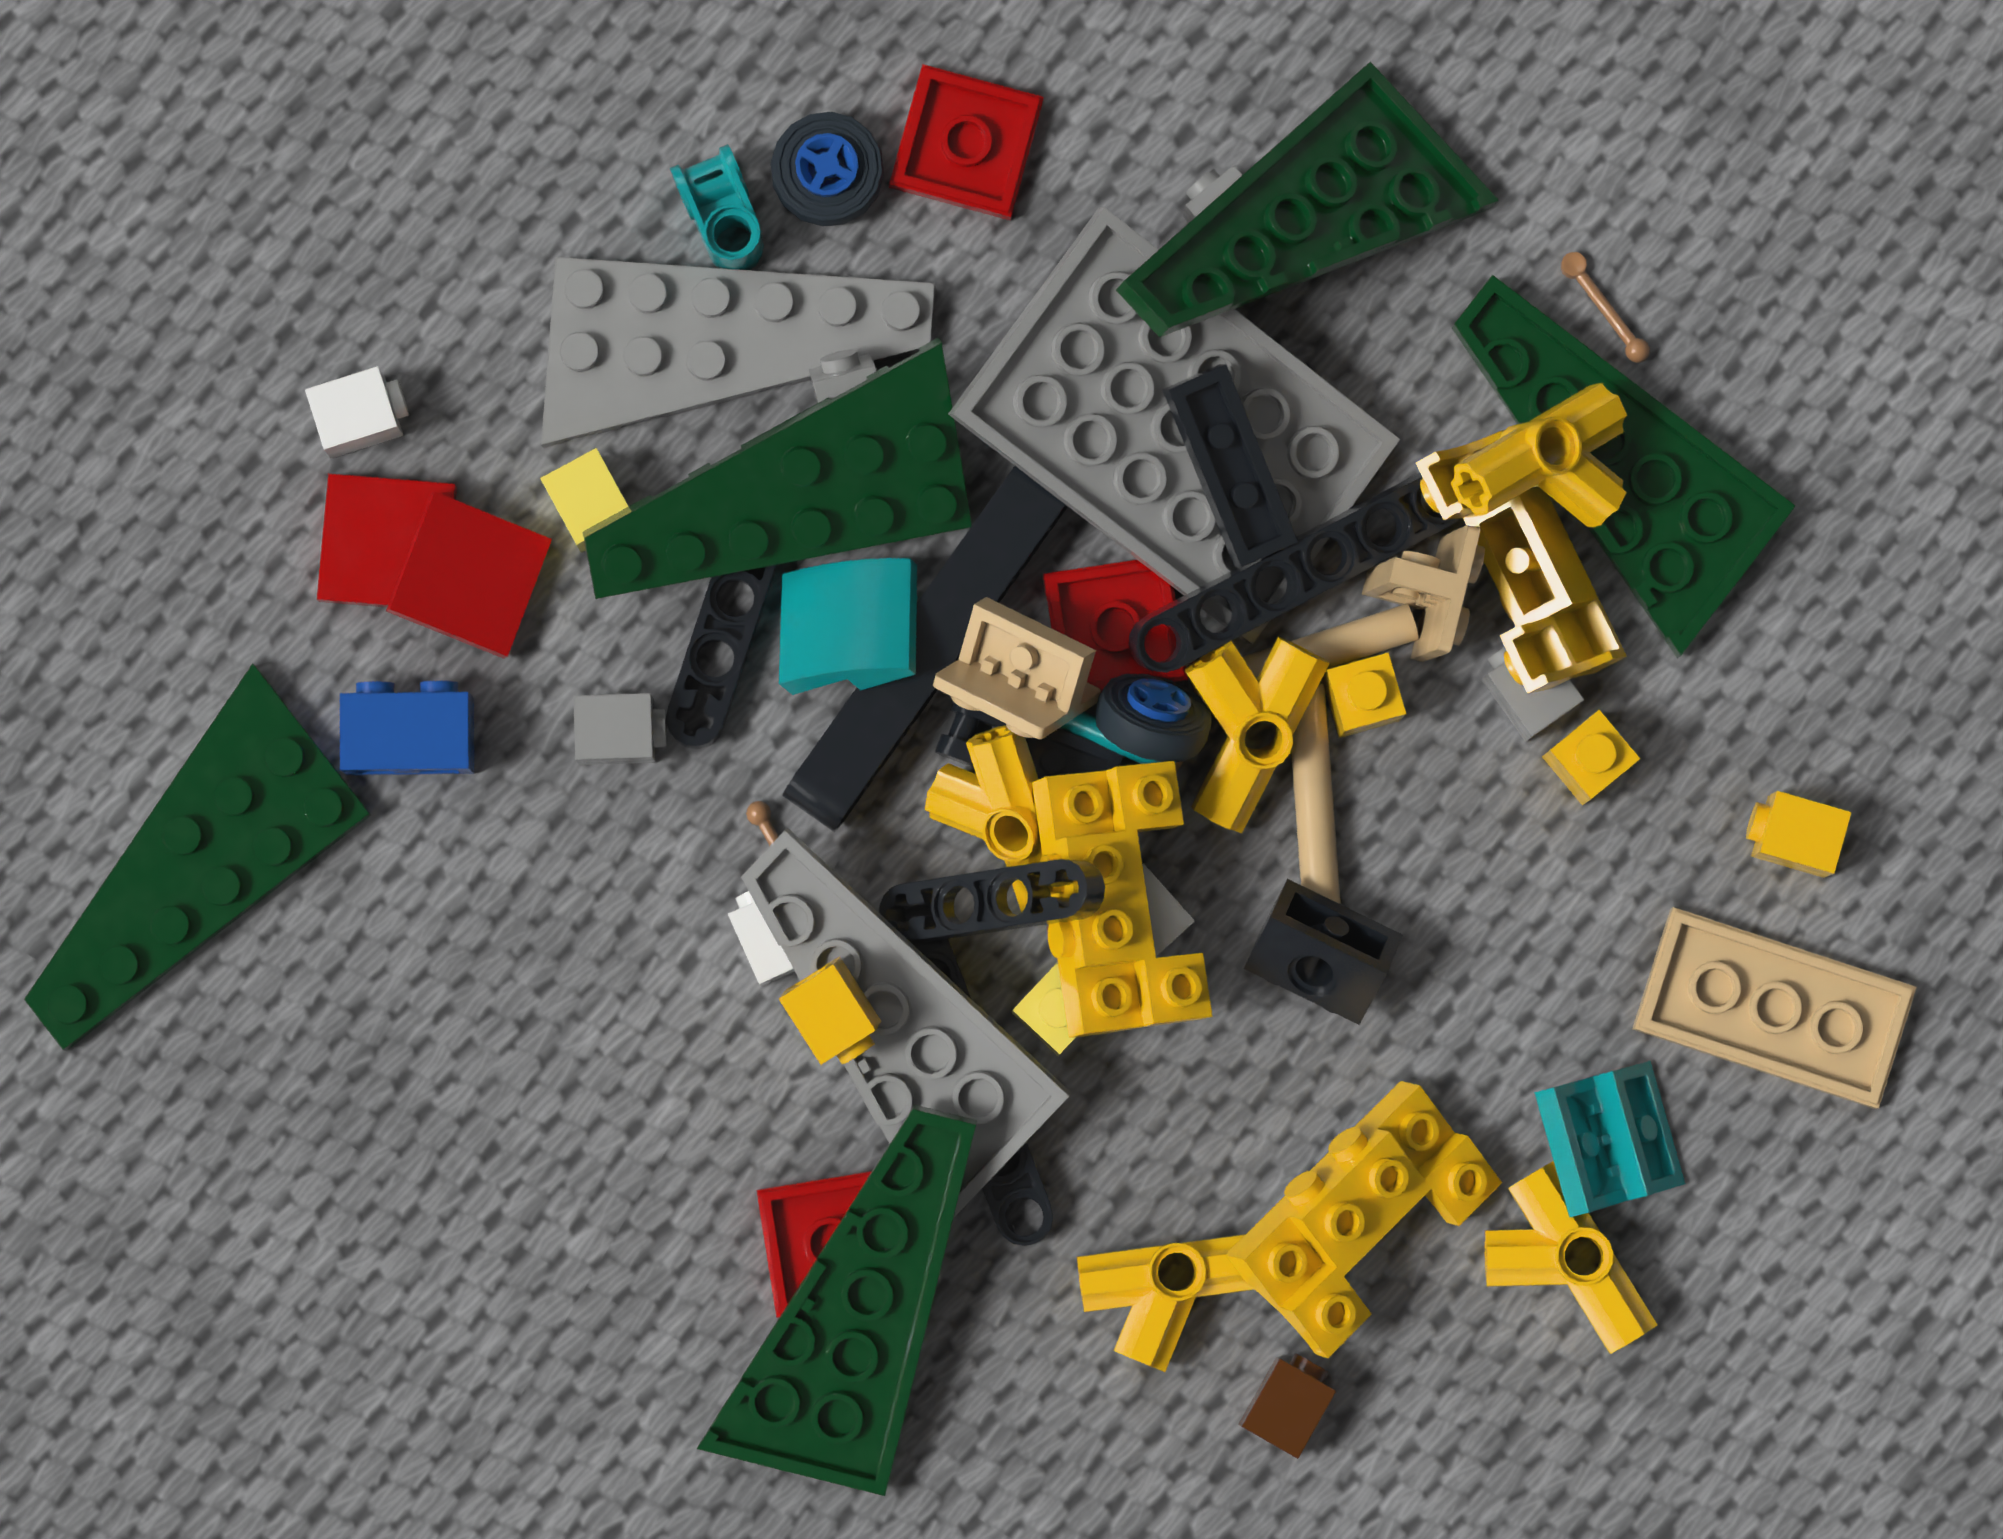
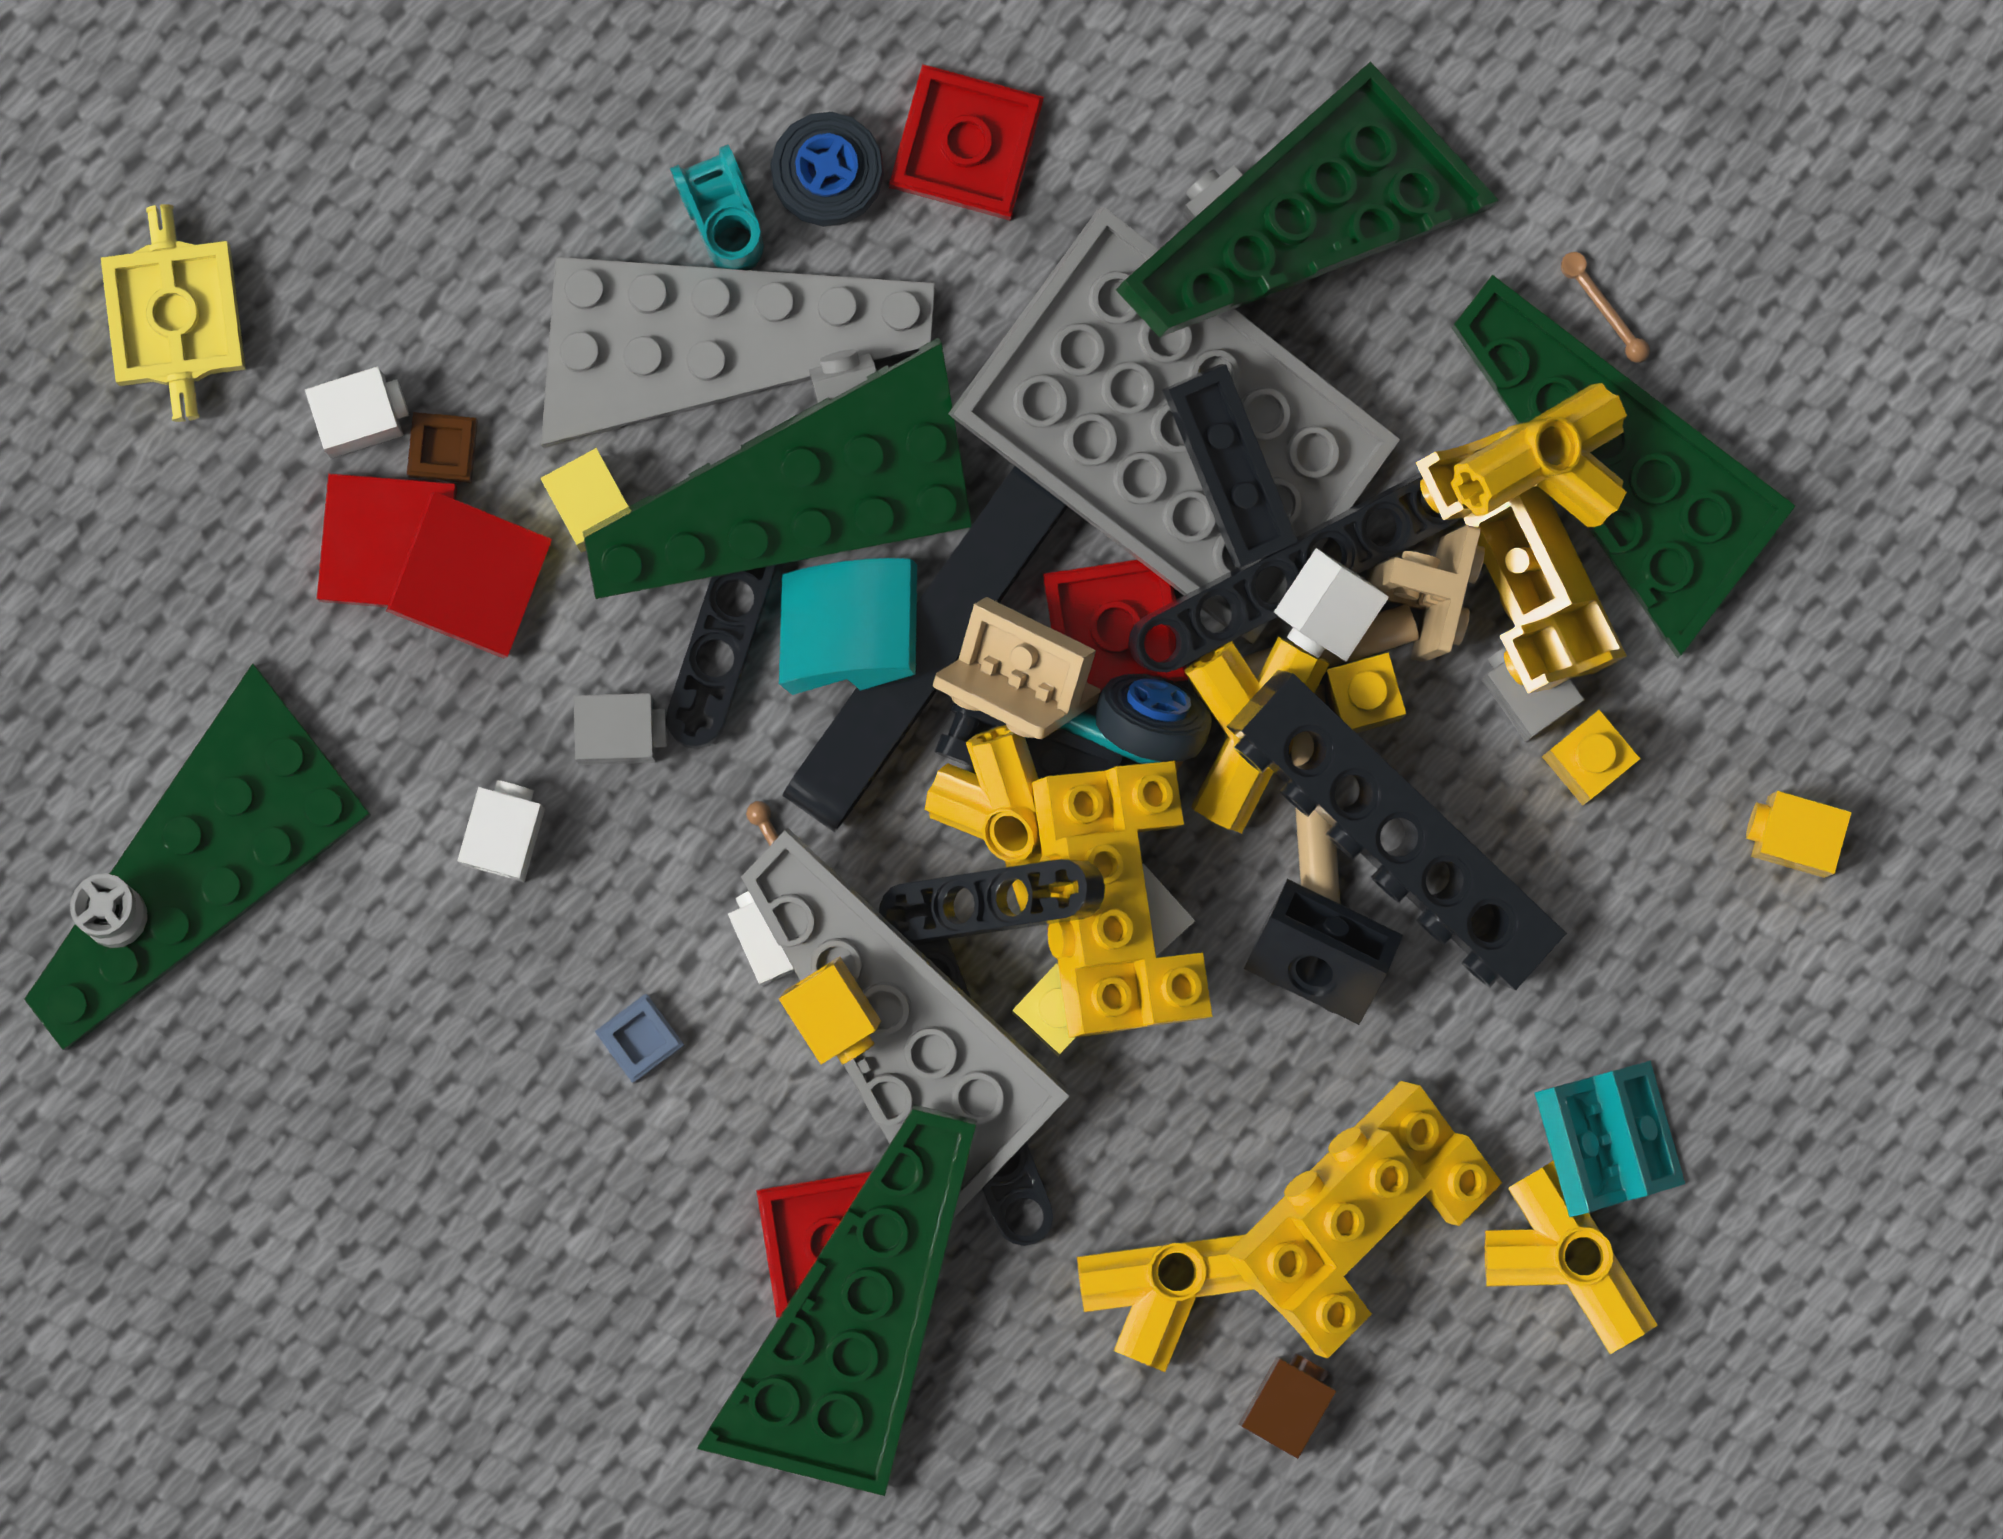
(97, 900): none -> light grey wheel
(172, 313): none -> light yellow plate
(406, 730): blue brick -> none
(442, 447): none -> reddish brown tile
(502, 831): none -> white brick
(639, 1038): none -> sand blue tile
(1329, 607): none -> white brick
(1521, 929): none -> black brick
(1774, 1008): tan tile -> none

